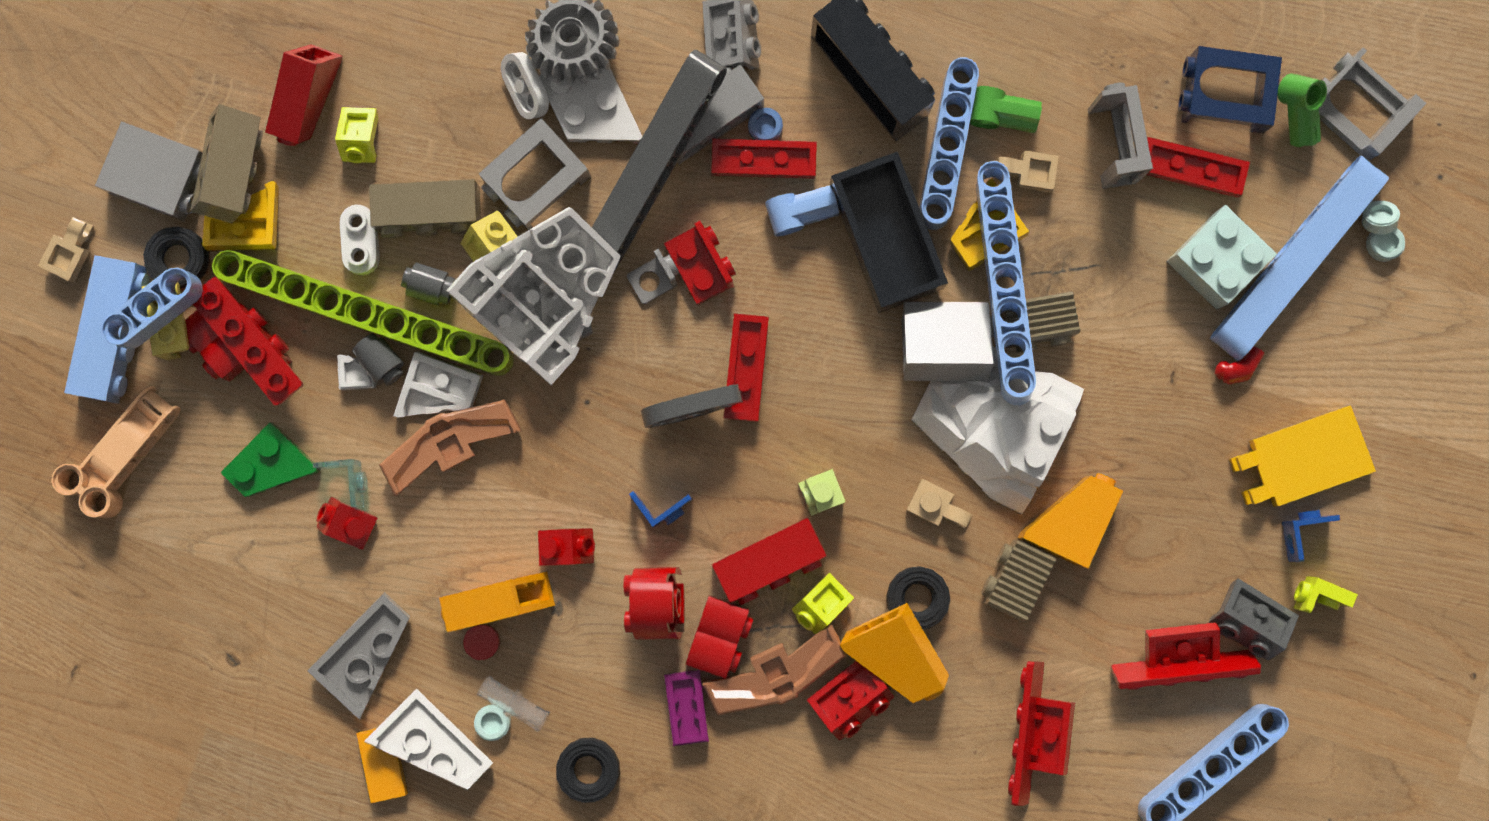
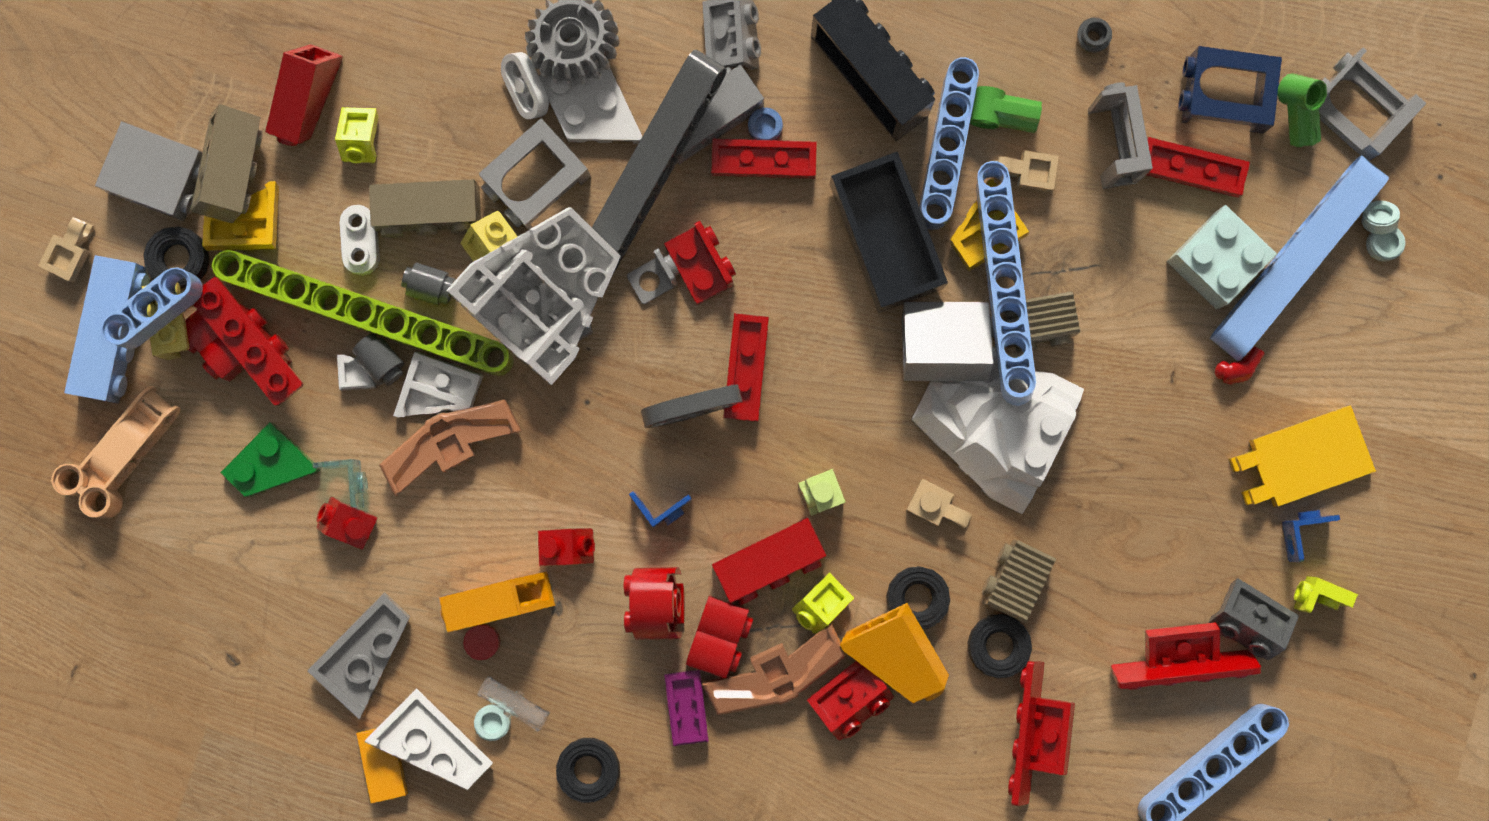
(791, 212): light blue piece -> none
(1021, 646): none -> black tyre
(1076, 521): light orange slope -> none
(1099, 26): none -> dark grey plate

